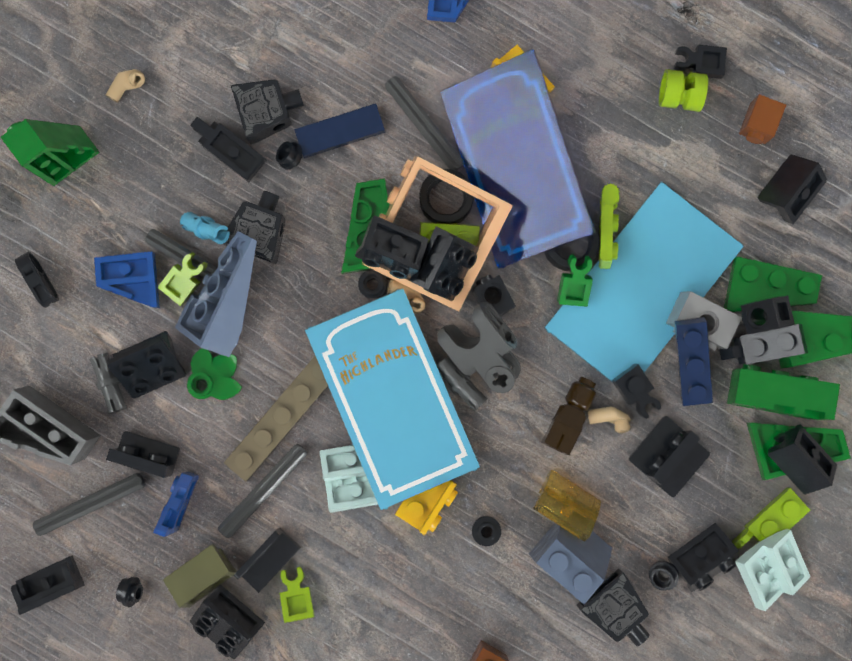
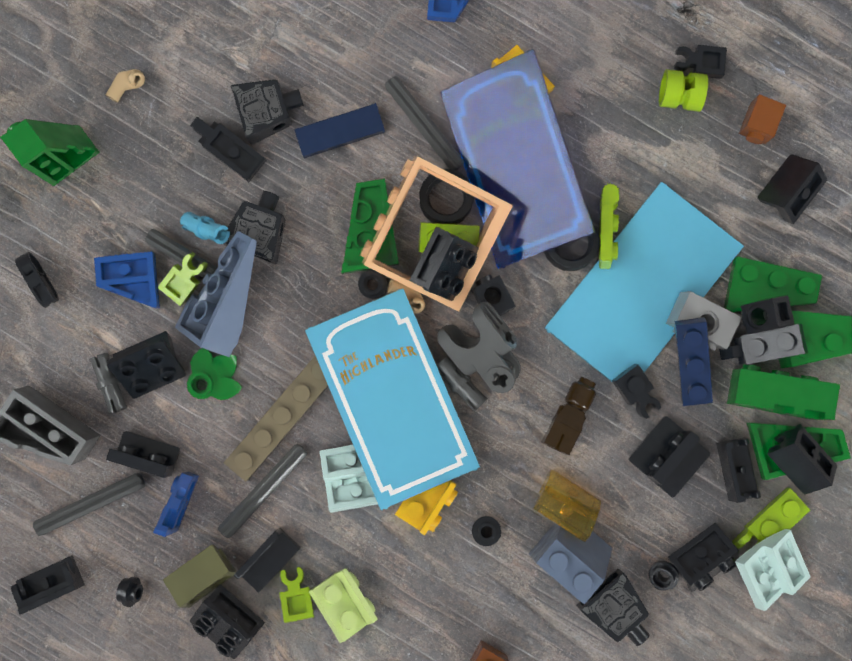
(289, 155): black plate -> none
(343, 604): none -> yellowish green bracket
(392, 248): black bracket -> none
(576, 286): green plate -> none
(612, 415): tan arm -> none
(737, 470): none -> black hinge

